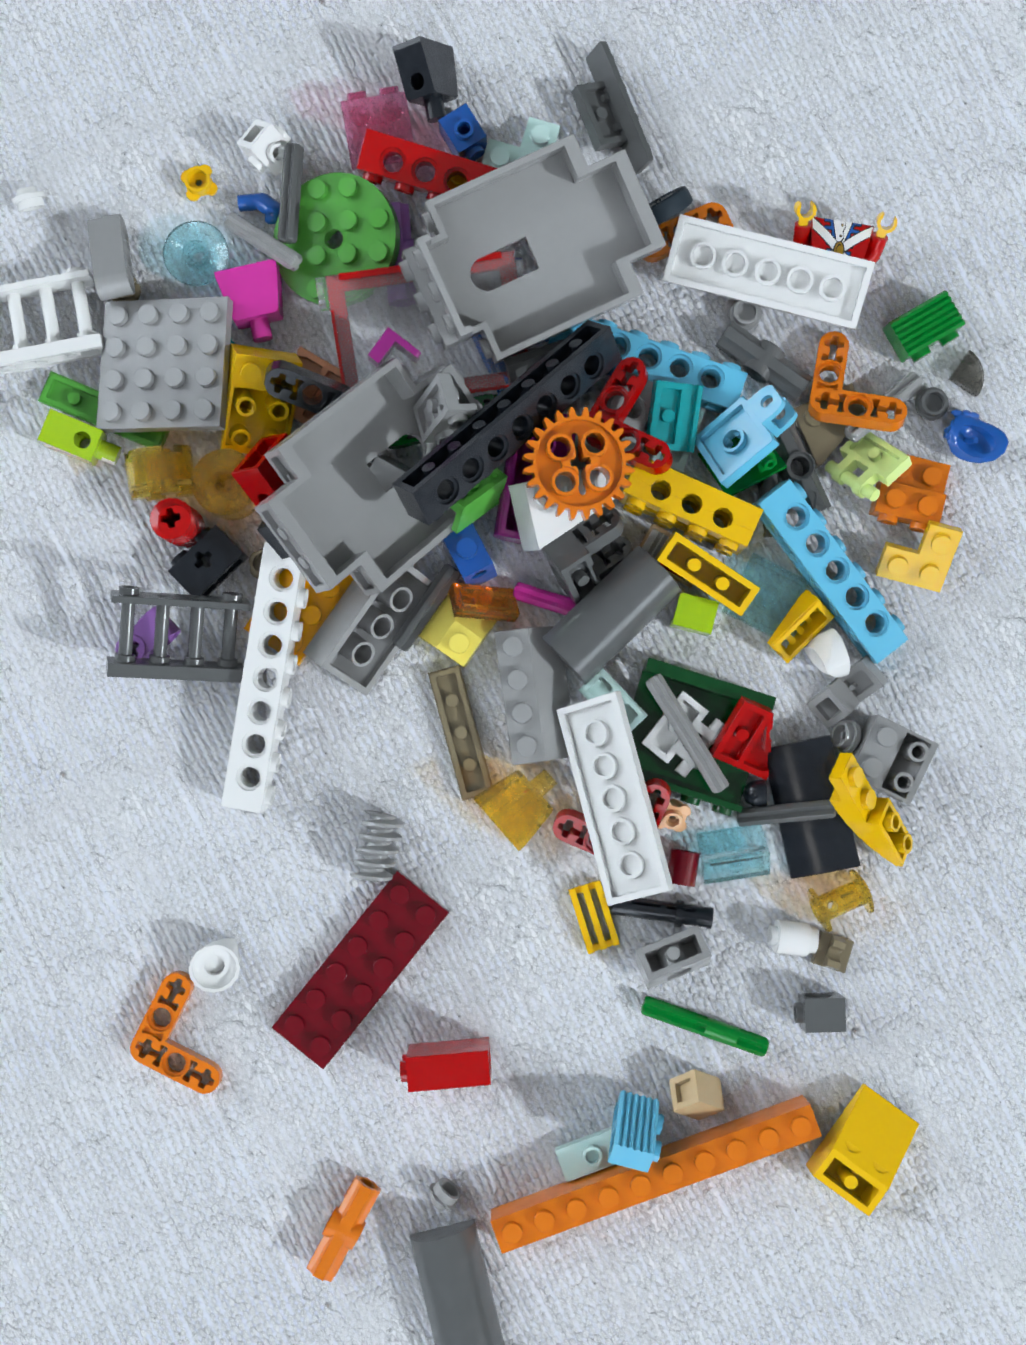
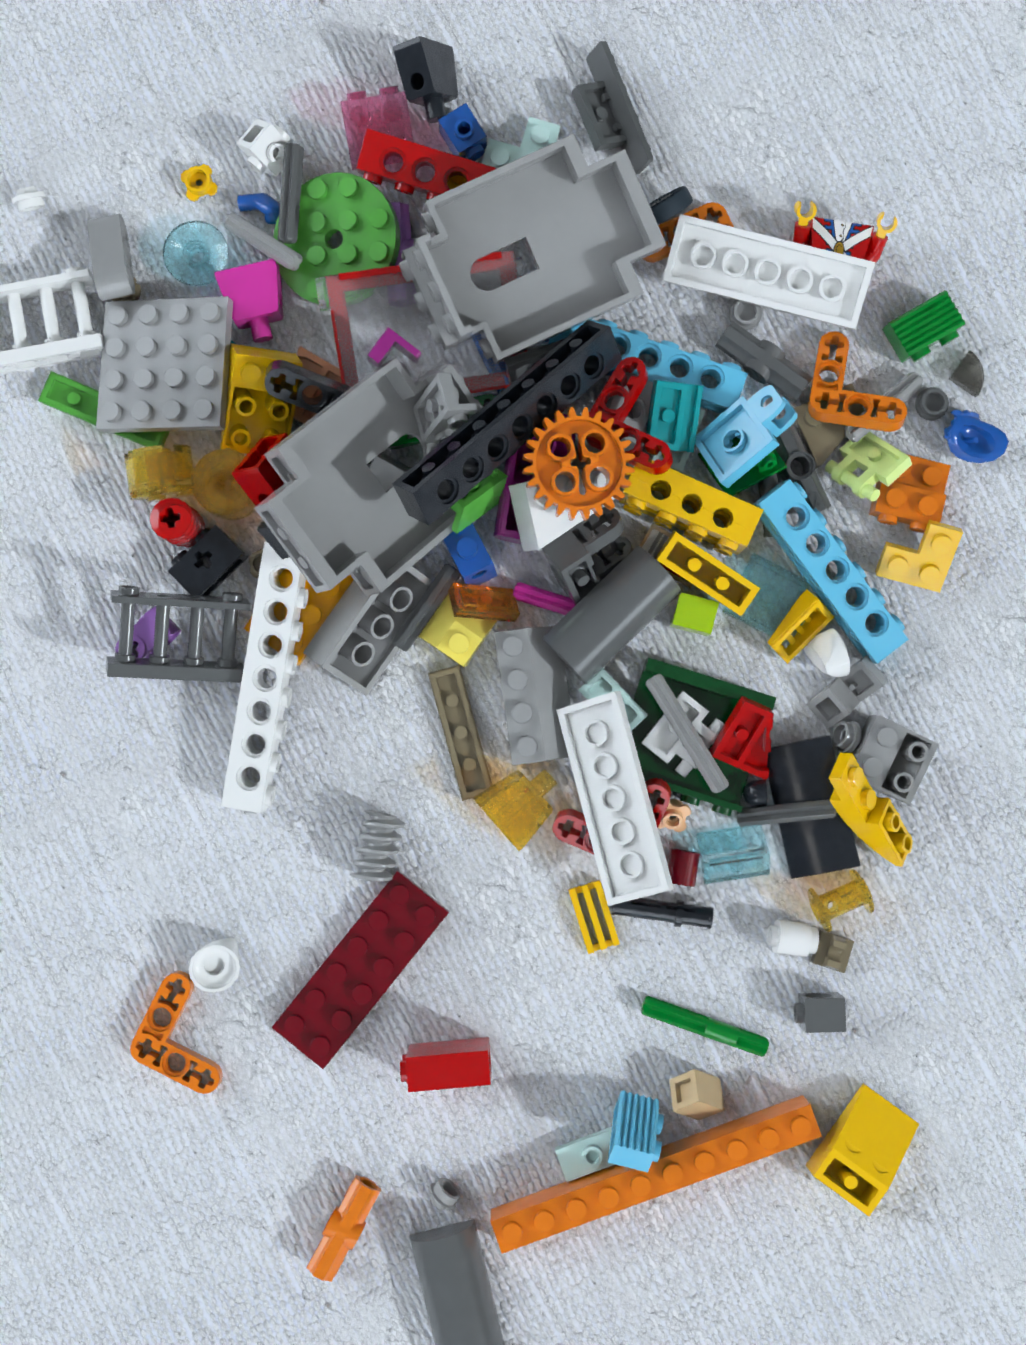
(65, 435): lime torso -> none
(672, 957): light grey brick -> none

